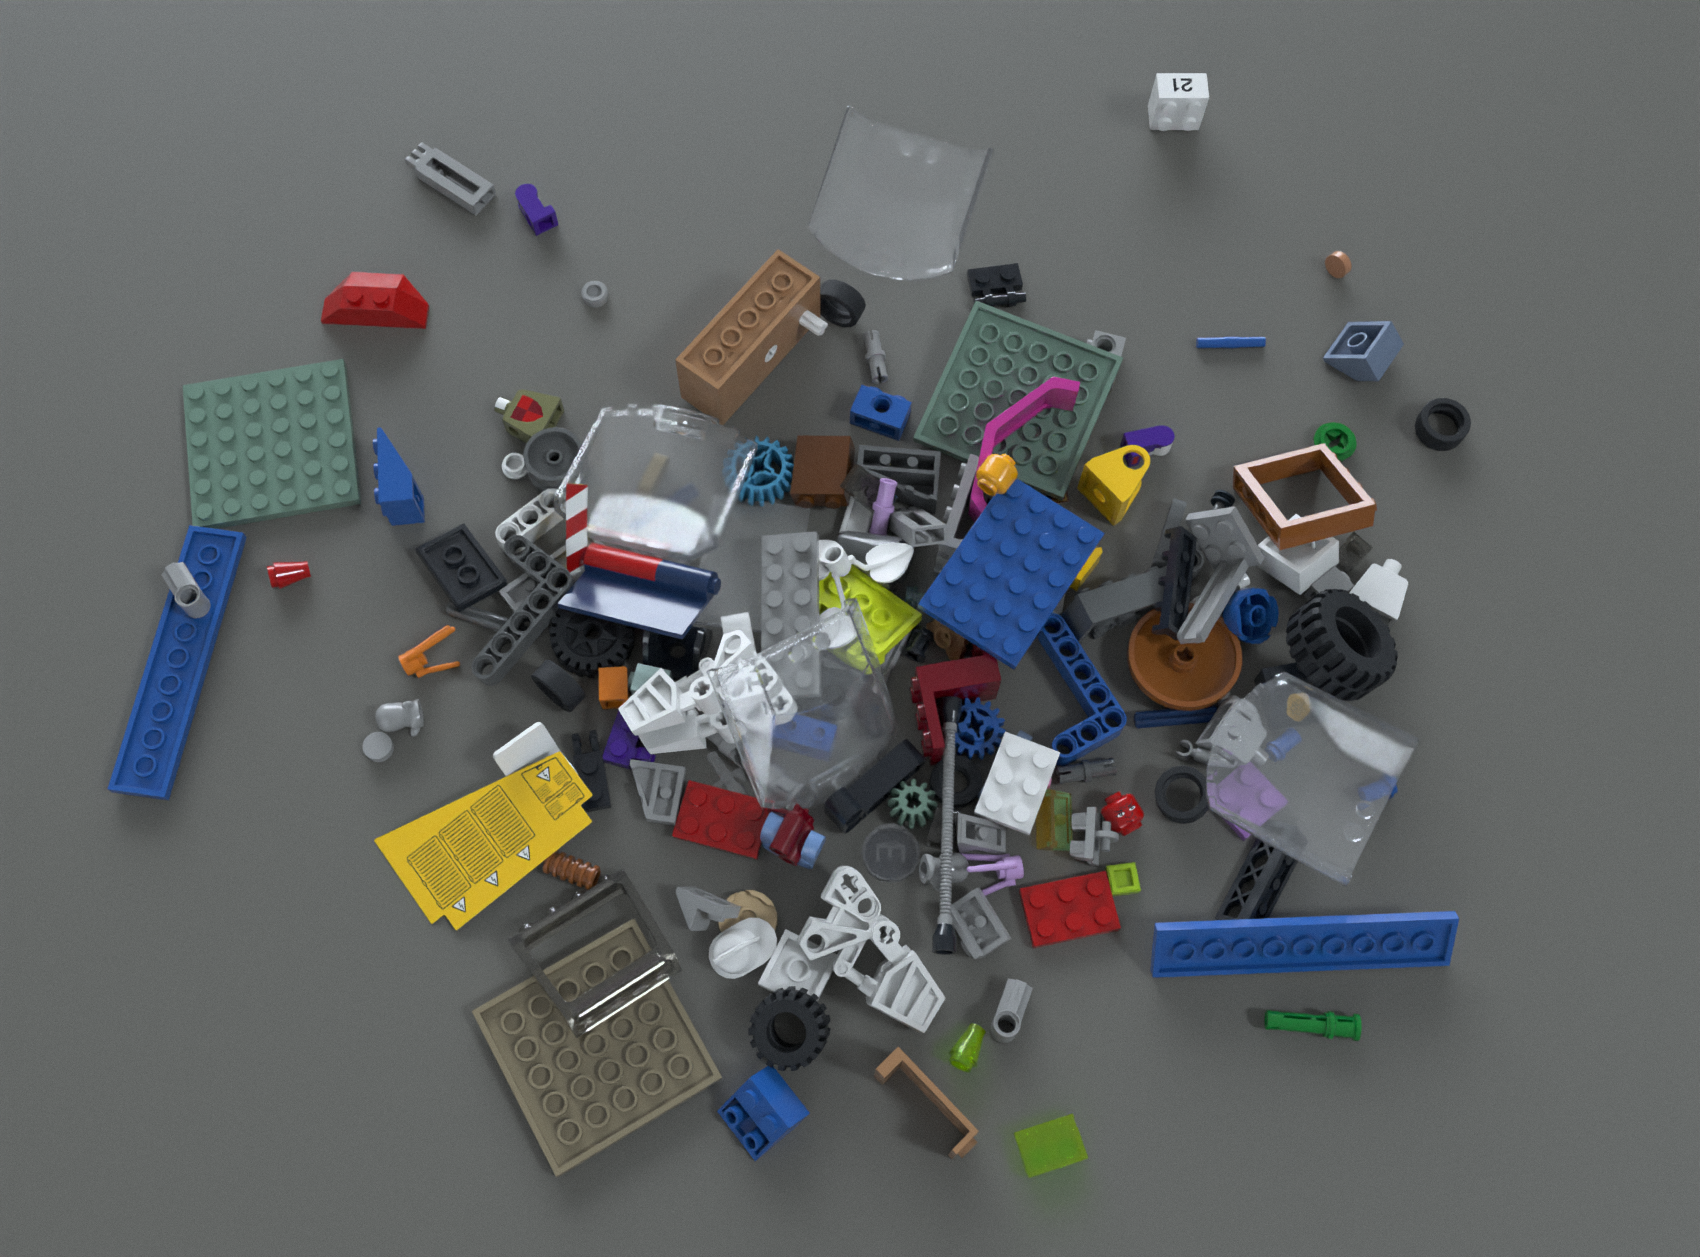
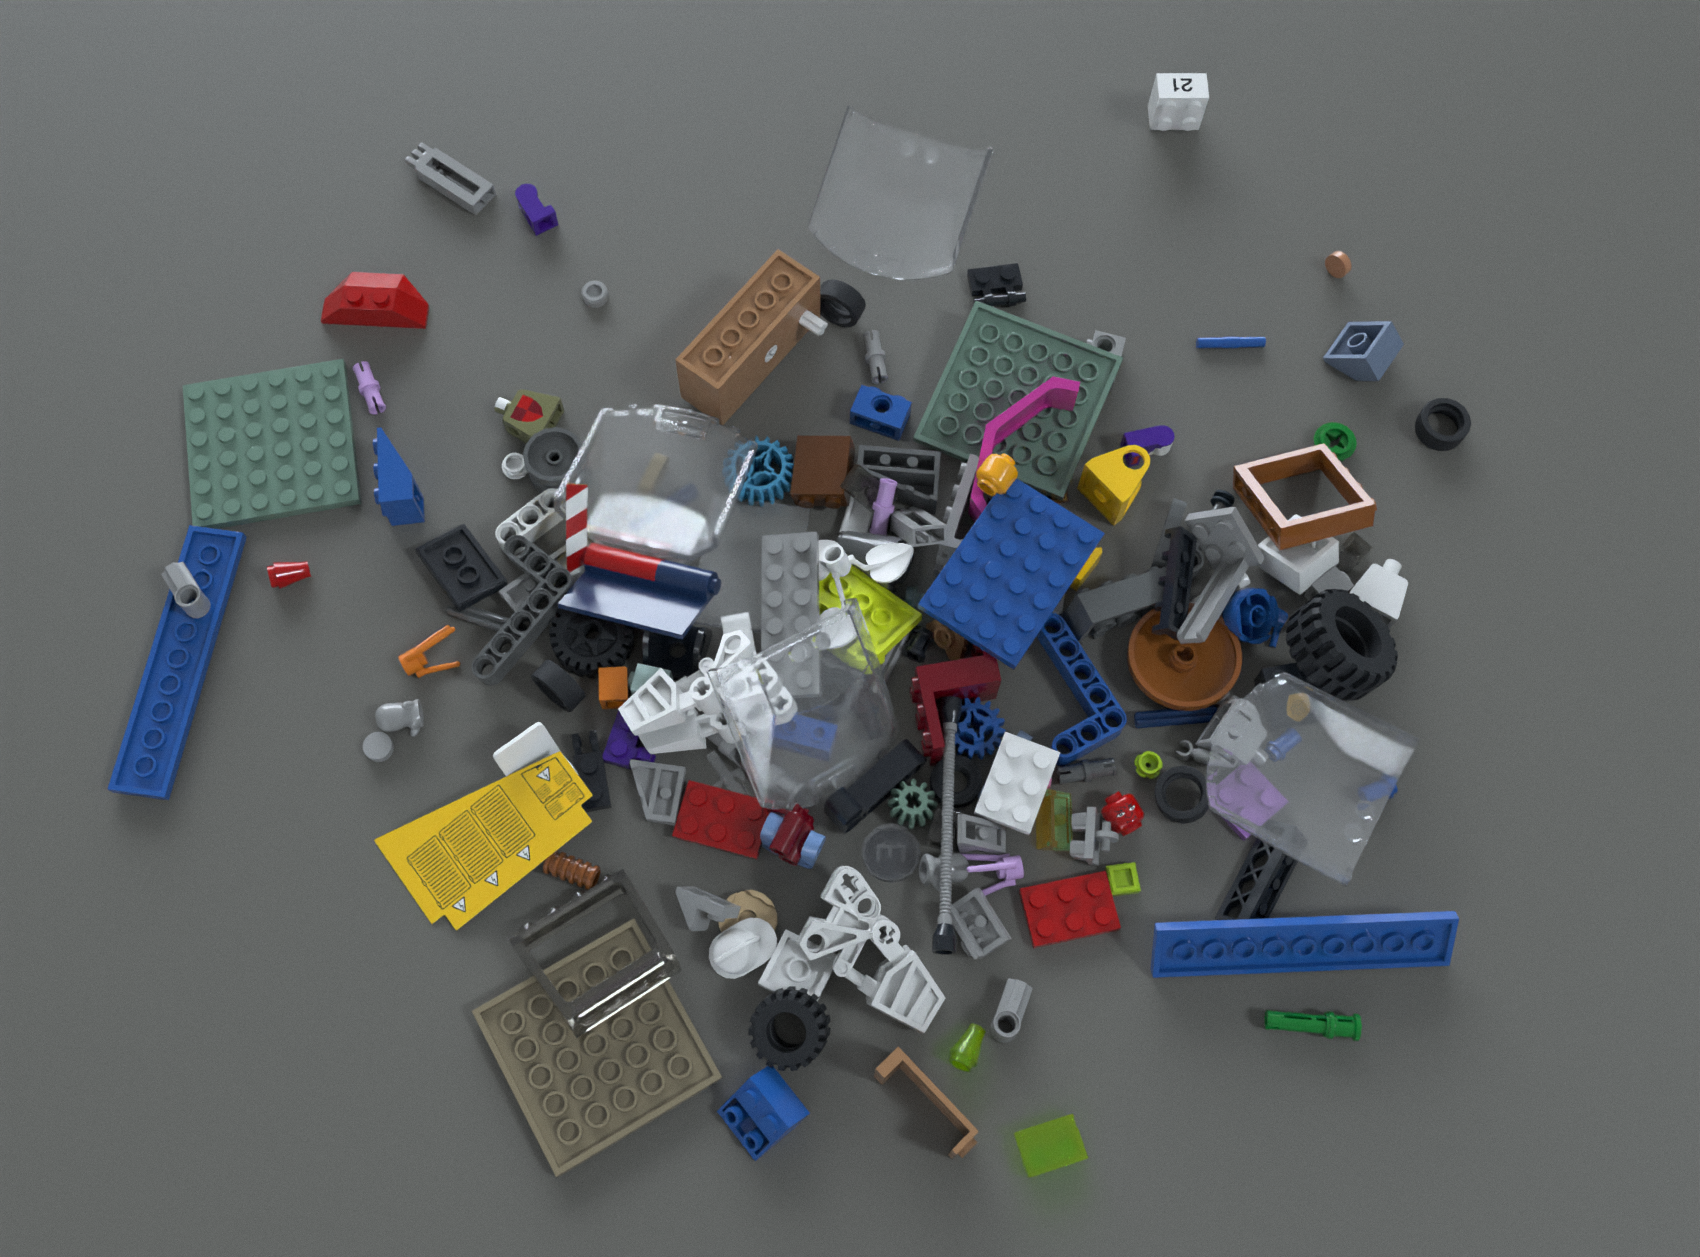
(369, 388): none -> lavender pin
(1151, 758): none -> lime plate
(1282, 617): none -> blue hand

